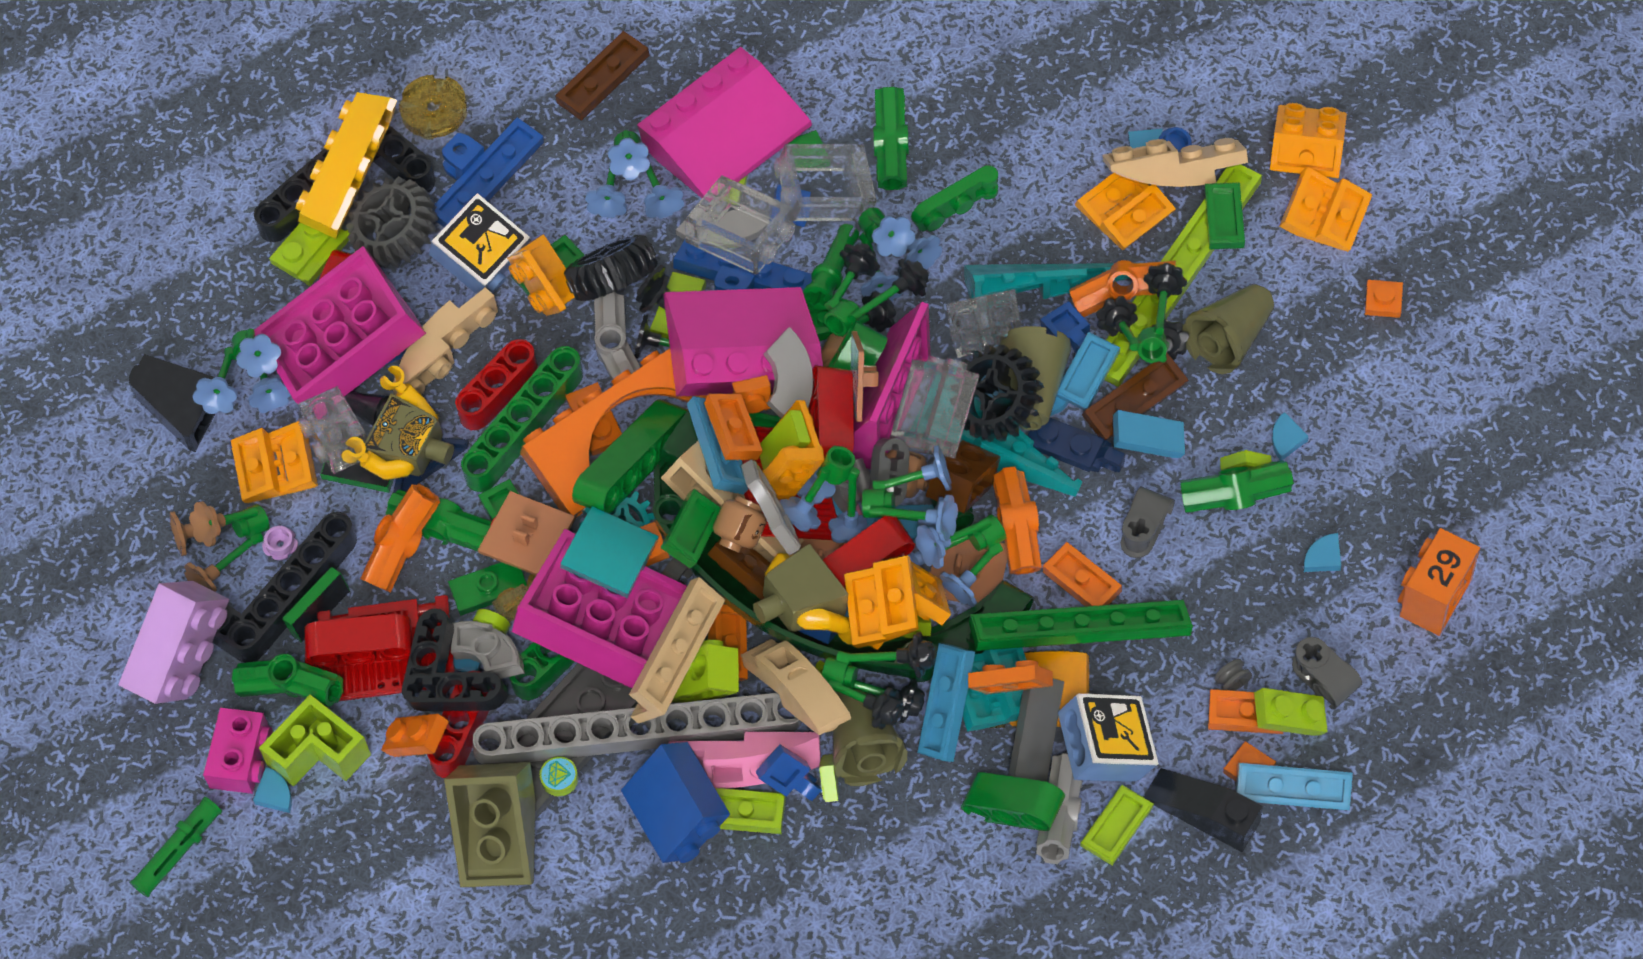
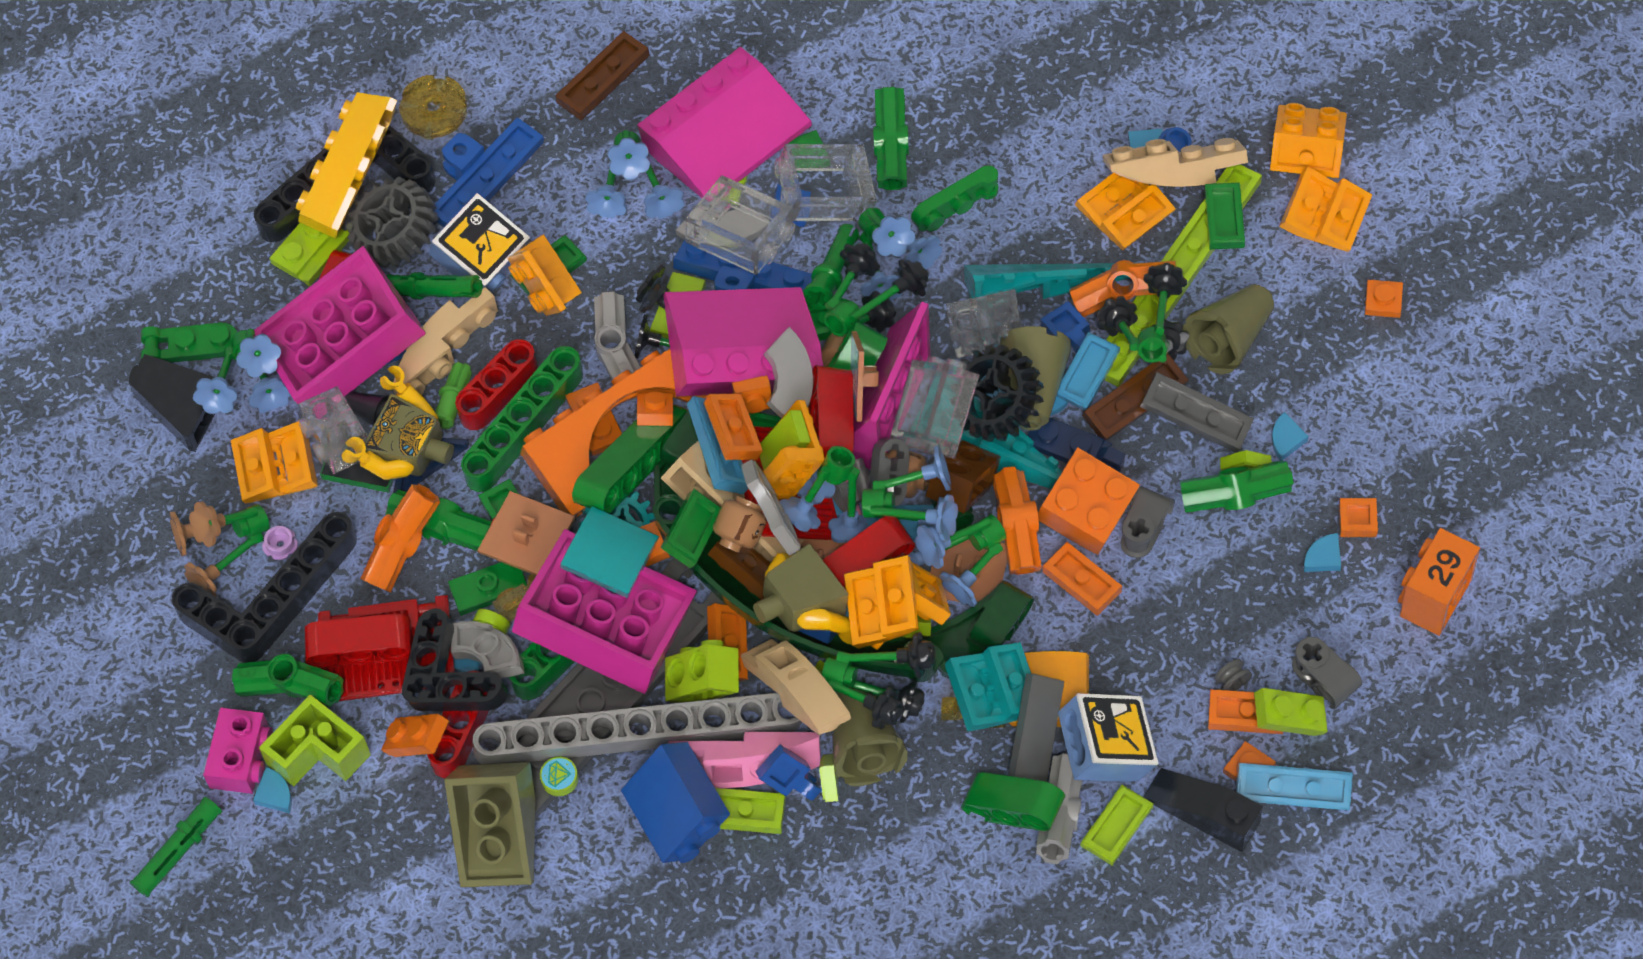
(174, 642): lavender brick -> none
(188, 342): none -> green plate
(321, 597): tile -> none
(419, 285): none -> green pin
(456, 381): none -> bright green axle
(611, 268): black gear -> none
(655, 409): none -> orange plate
(675, 650): tan fence -> none
(946, 702): dark azure tile -> none
(1001, 679): orange plate -> none
(1080, 625): green tile -> none
(1087, 501): none -> orange brick
(1148, 434): dark azure tile -> none
(1197, 412): none -> dark grey plate
(1358, 517): none -> orange plate

